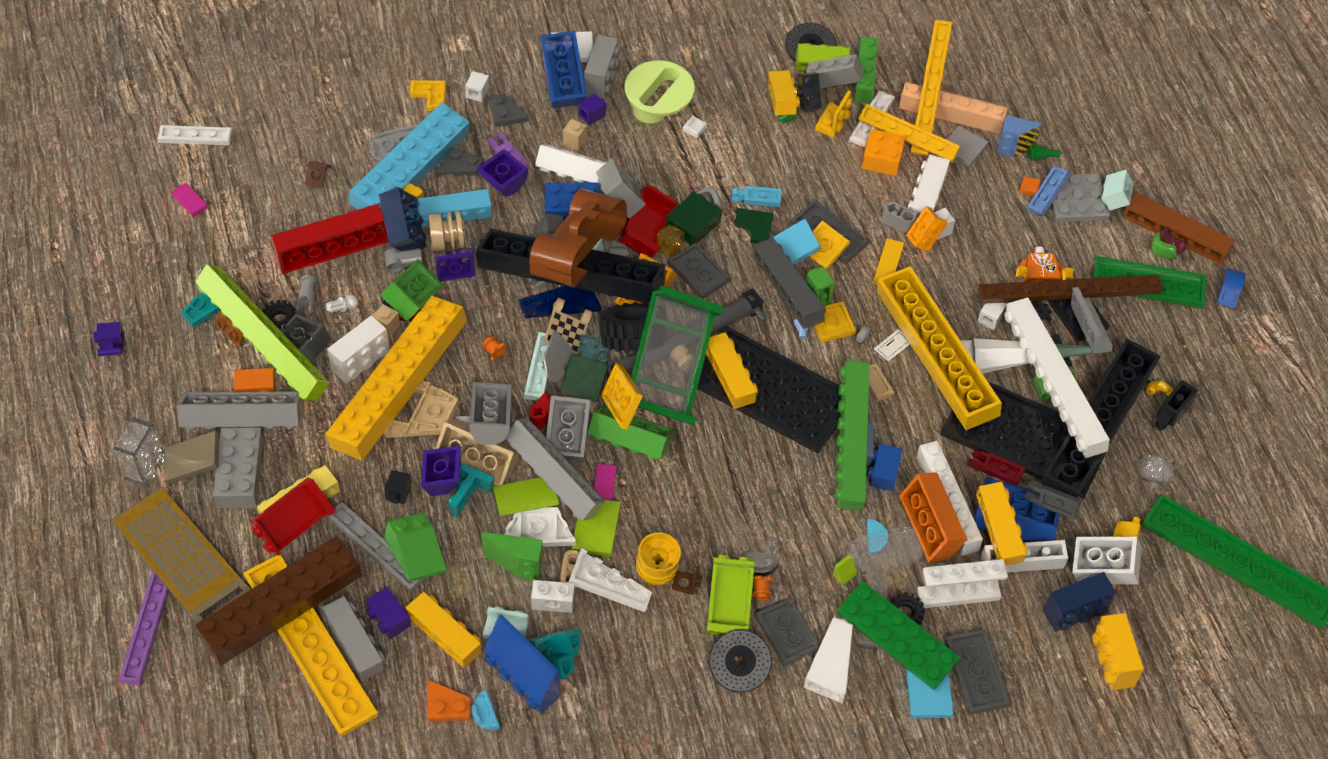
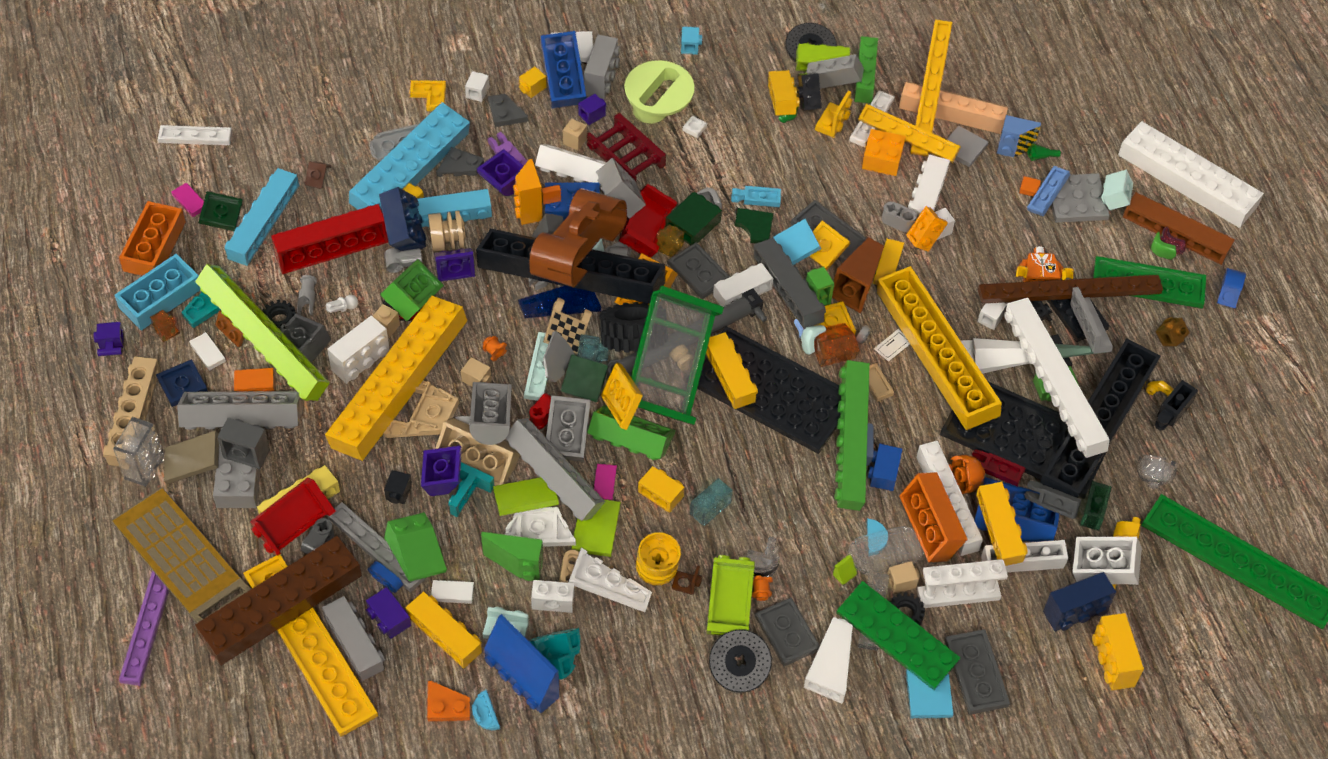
(140, 368): none -> tan brick
(152, 238): none -> orange brick
(157, 291): none -> medium azure brick
(164, 325): none -> clear orange brick
(180, 380): none -> dark blue plate
(207, 351): none -> white tile
(220, 211): none -> dark green tile
(243, 443): none -> dark grey brick
(261, 217): none -> medium azure brick
(319, 534): none -> dark grey piece
(385, 577): none -> blue beam
(452, 591): none -> white tile
(475, 372): none -> tan brick
(528, 195): none -> light orange slope
(532, 82): none -> yellow brick
(551, 194): none -> orange tile
(632, 136): none -> dark red fence
(661, 489): none -> yellow brick
(690, 40): none -> medium azure brick
(711, 502): none -> clear light blue brick
(731, 289): none -> white brick
(808, 337): none -> light aqua hair
(835, 345): none -> clear orange slope
(856, 275): none -> dark orange slope
(903, 577): none -> tan brick
(967, 473): none -> orange cylinder
(1095, 505): none -> clear green brick
(1172, 331): none -> pearl gold brick
(1190, 174): none -> white brick

